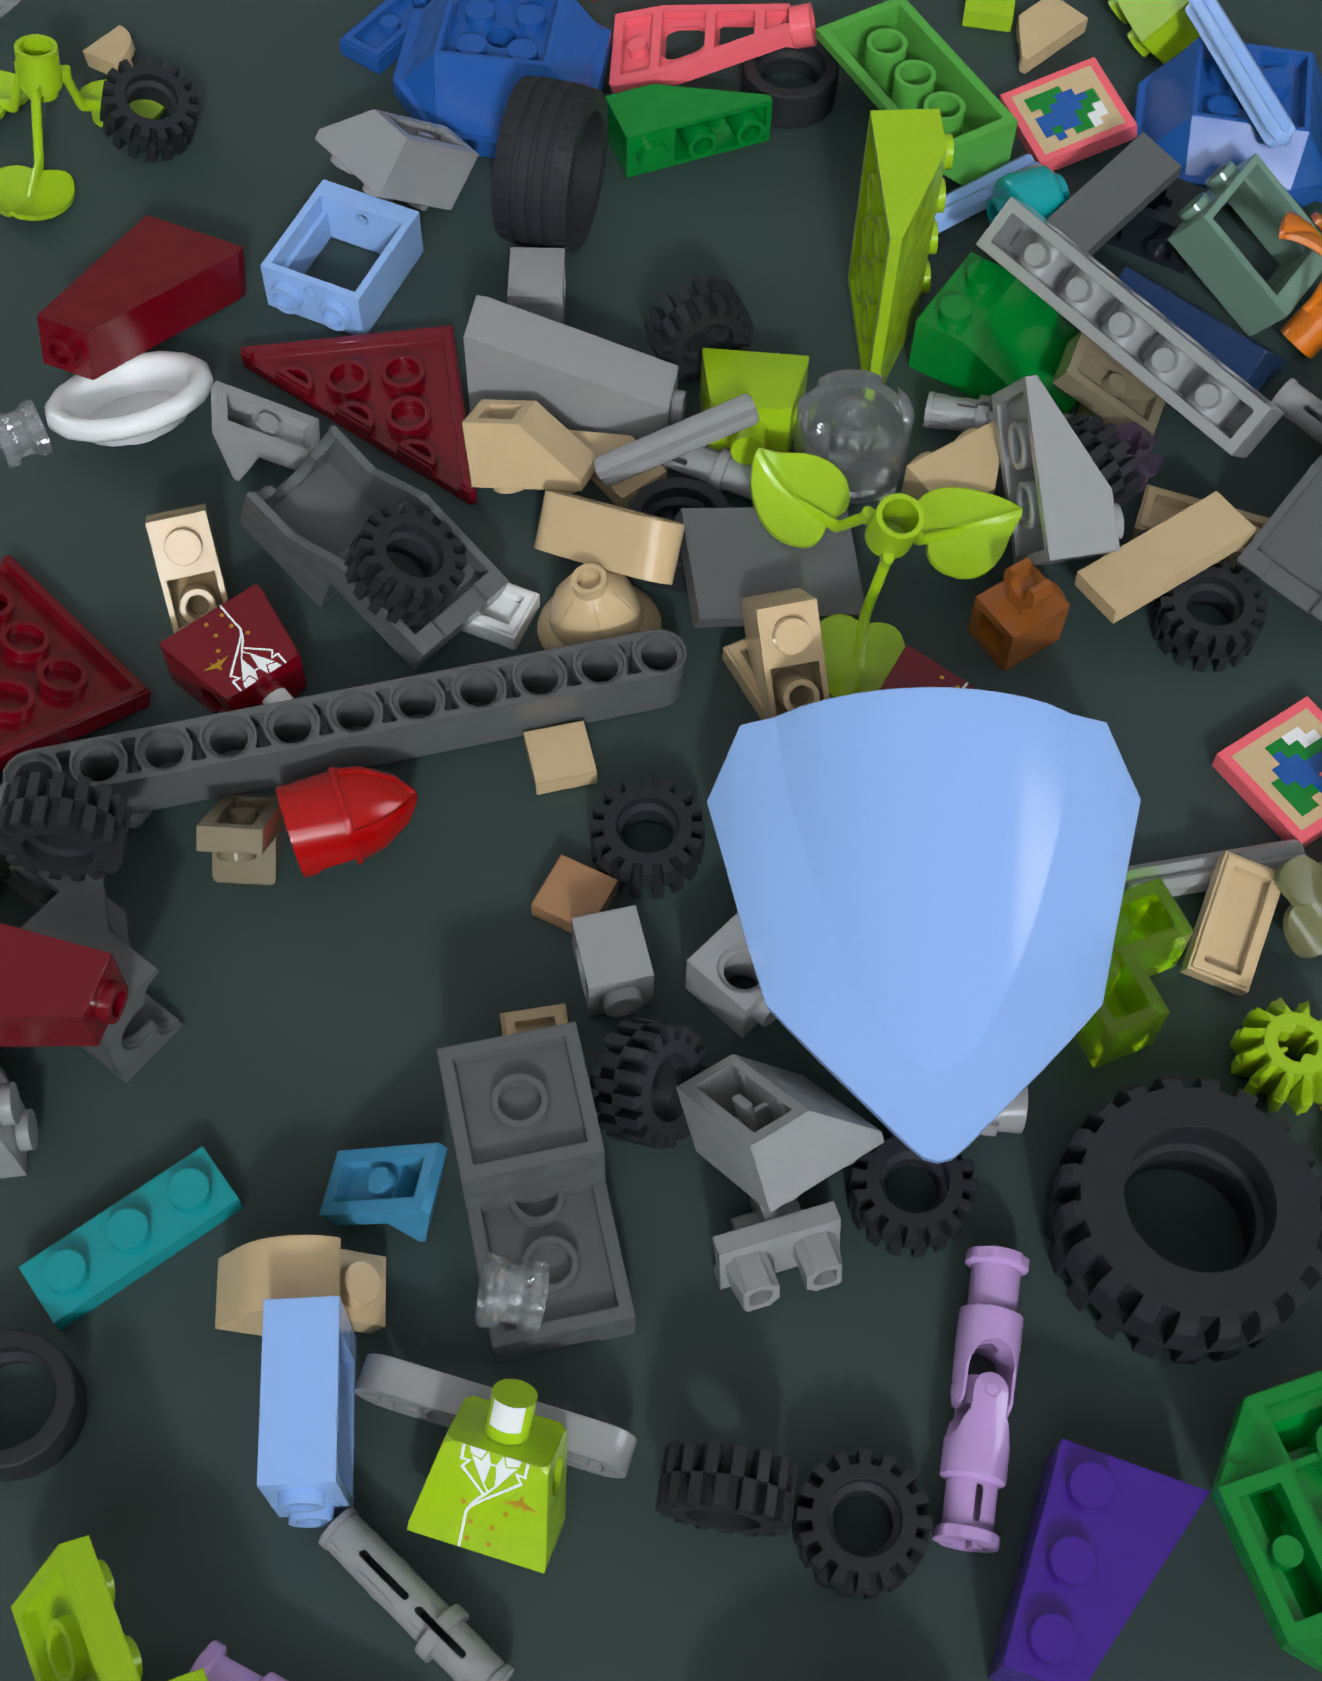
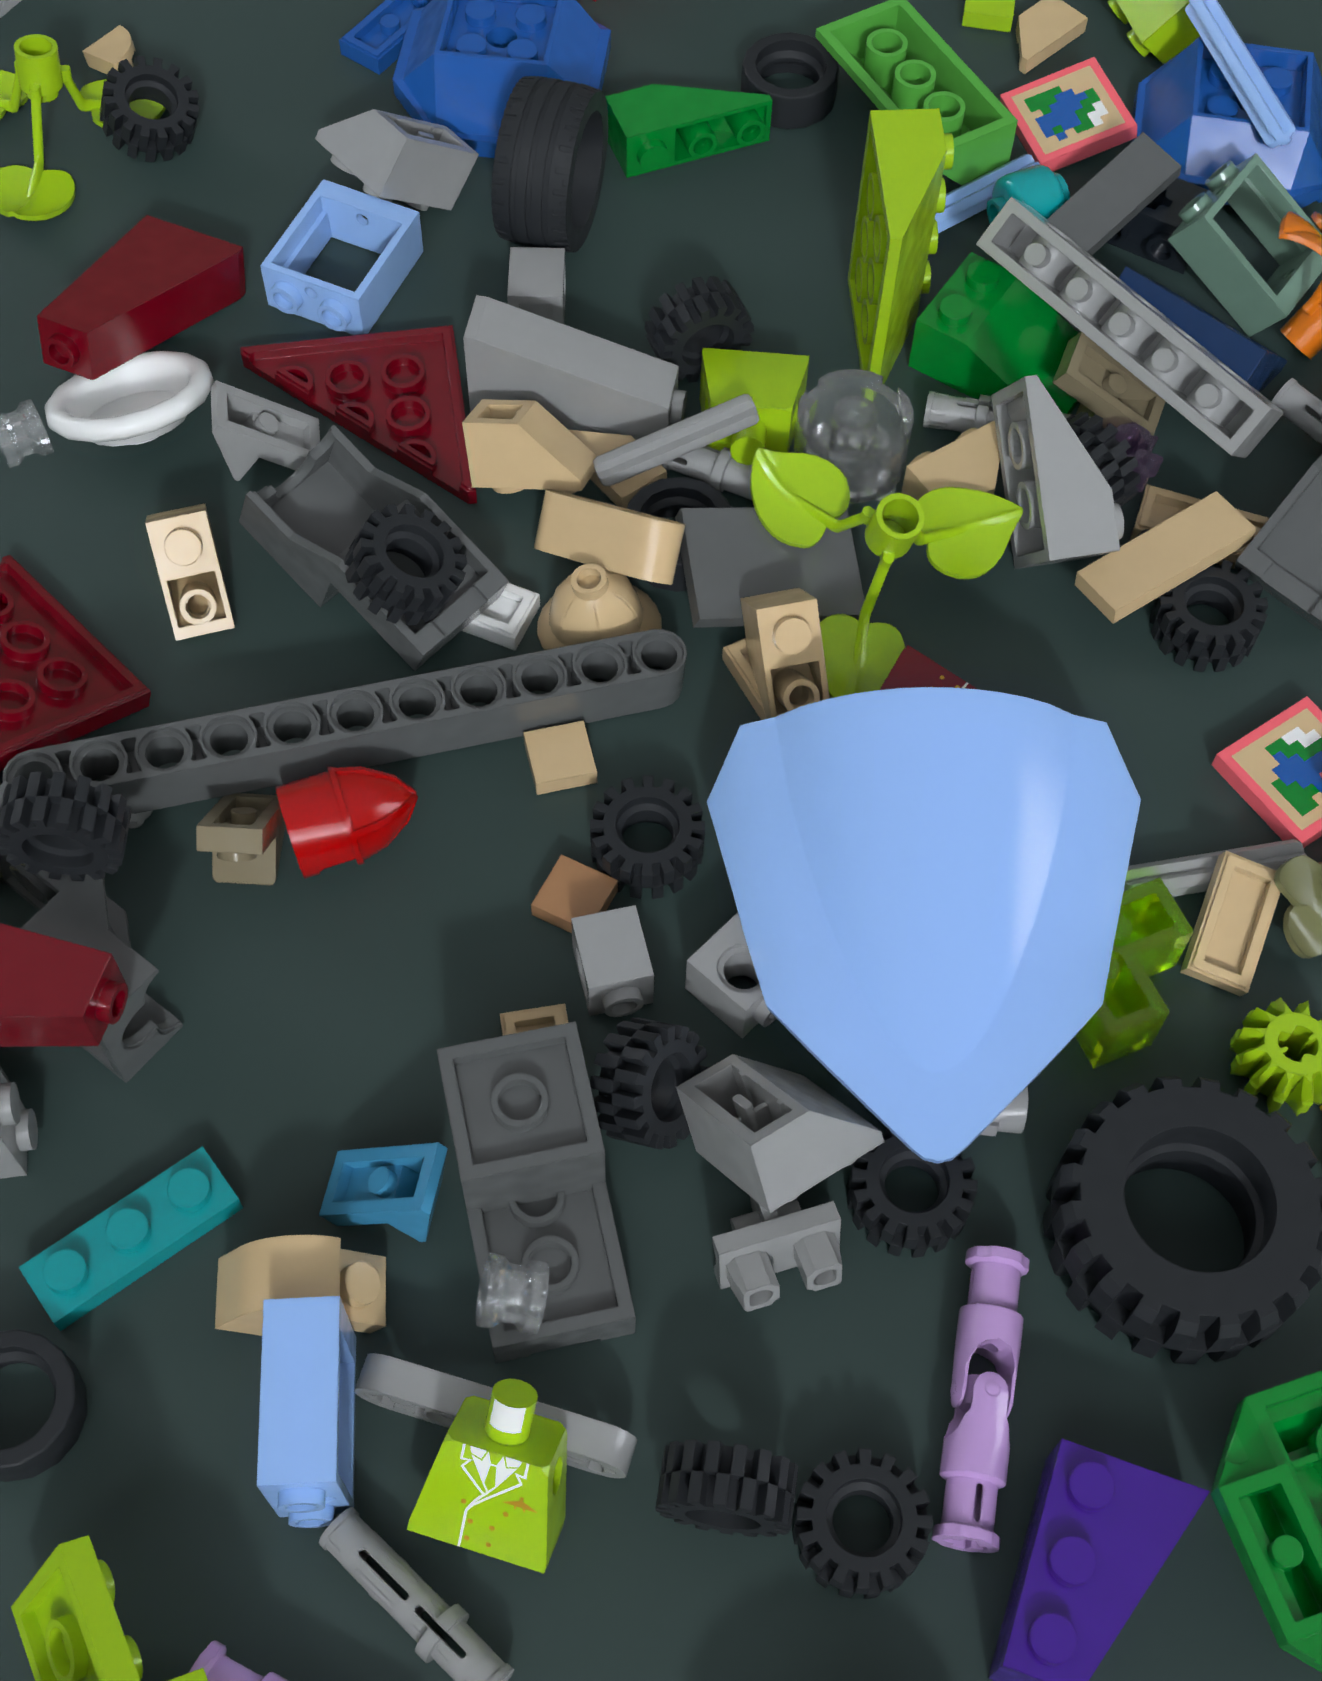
(236, 656): dark red torso -> none
(642, 35): coral plate -> none
(1018, 615): dark orange brick -> none

